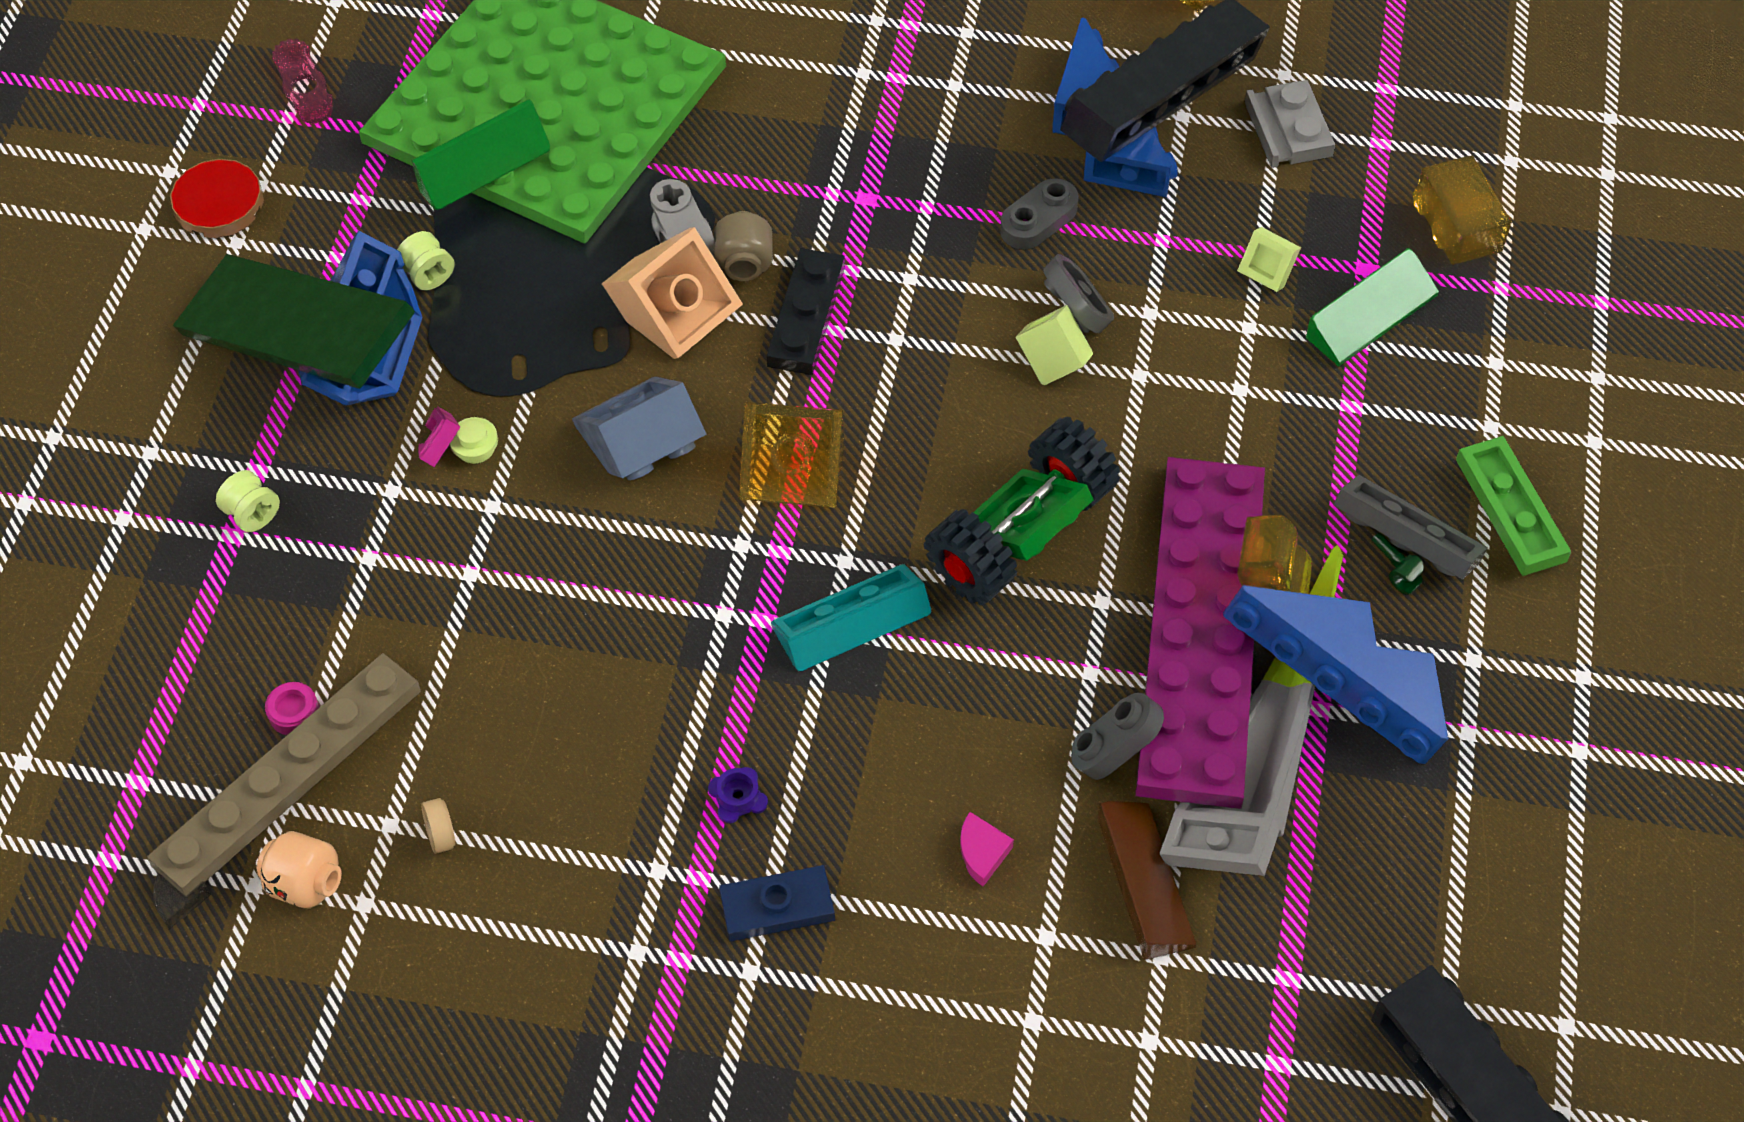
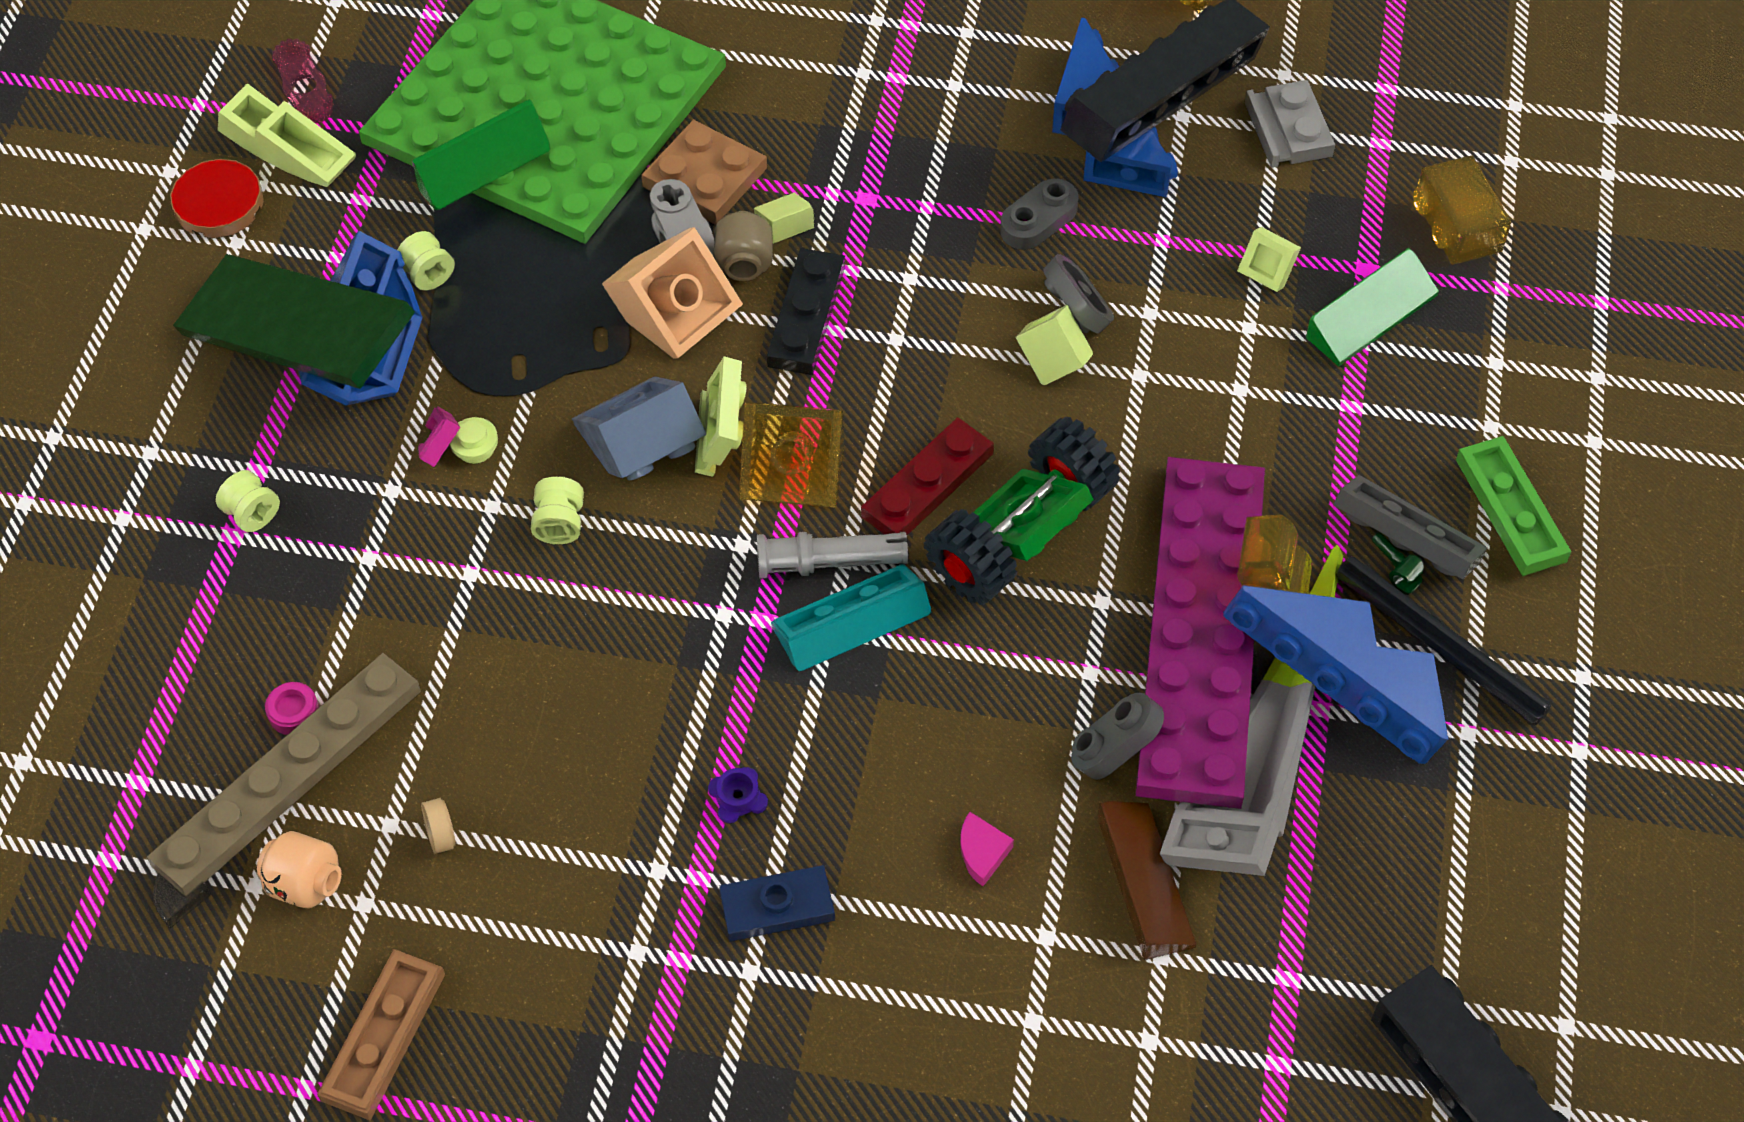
(283, 137): none -> yellowish green slope
(381, 1034): none -> medium nougat tile
(557, 505): none -> yellowish green wheel
(711, 166): none -> medium nougat plate
(719, 416): none -> yellowish green plate
(787, 216): none -> yellowish green slope
(807, 553): none -> light grey pin
(928, 479): none -> dark red plate
(1444, 640): none -> black axle

